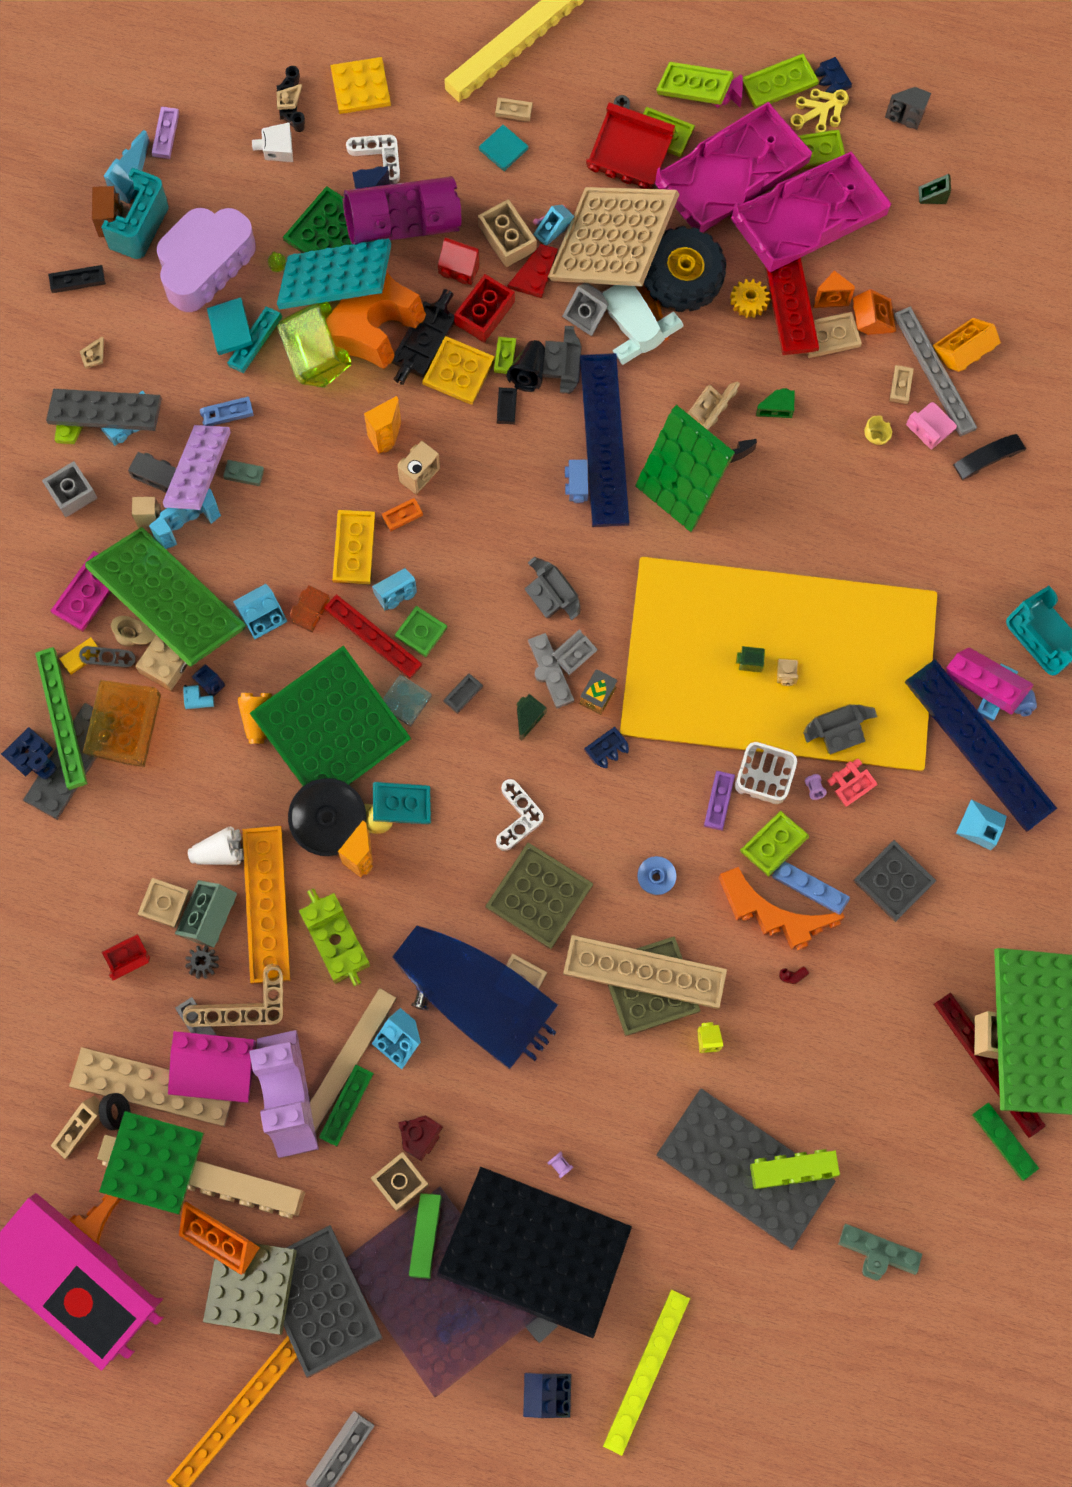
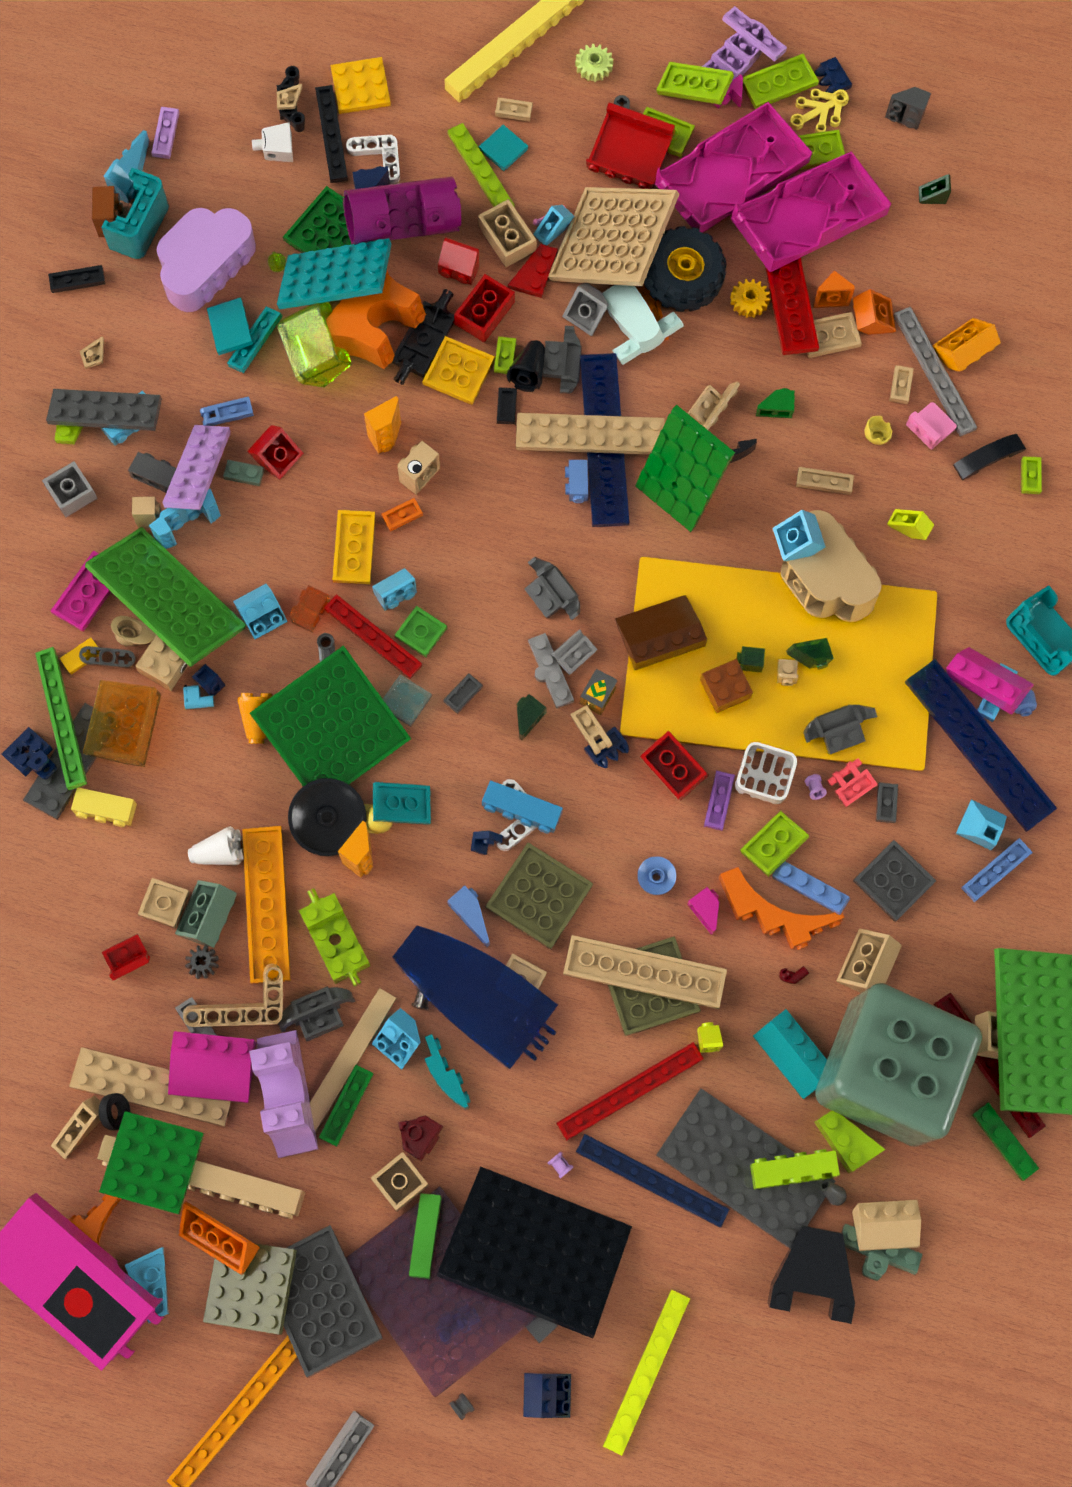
(103, 807): none -> light yellow brick
(151, 1275): none -> medium azure wing
(275, 451): none -> red slope
(316, 1012): none -> dark grey plate
(325, 651): none -> dark grey piece
(331, 134): none -> black plate
(447, 1081): none -> teal slope
(462, 1406): none -> dark grey wheel
(467, 907): none -> medium blue slope
(478, 165): none -> lime plate
(483, 839): none -> dark blue bracket
(521, 807): none -> dark azure brick
(587, 433): none -> tan plate
(591, 729): none -> tan plate
(594, 63): none -> yellowish green gear
(630, 1091): none -> red tile
(652, 1180): none -> dark blue tile
(661, 632): none -> reddish brown slope
(674, 765): none -> red brick
(706, 907): none -> dark pink slope
(726, 686): none -> dark orange brick
(745, 46): none -> lavender slope
(792, 1052): none -> teal slope
(799, 536): none -> medium azure slope
(812, 653): none -> clear green slope
(816, 1267): none -> black wedge
(824, 480): none -> tan plate
(834, 578): none -> tan brick
(835, 1194): none -> dark grey cone
(851, 1144): none -> lime wedge
(869, 960): none -> tan slope
(886, 802): none -> dark grey plate
(887, 1225): none -> tan slope
(899, 1065): none -> sand green piece
(911, 523): none -> neon yellow slope
(996, 870): none -> medium blue plate
(1031, 475): none -> lime plate

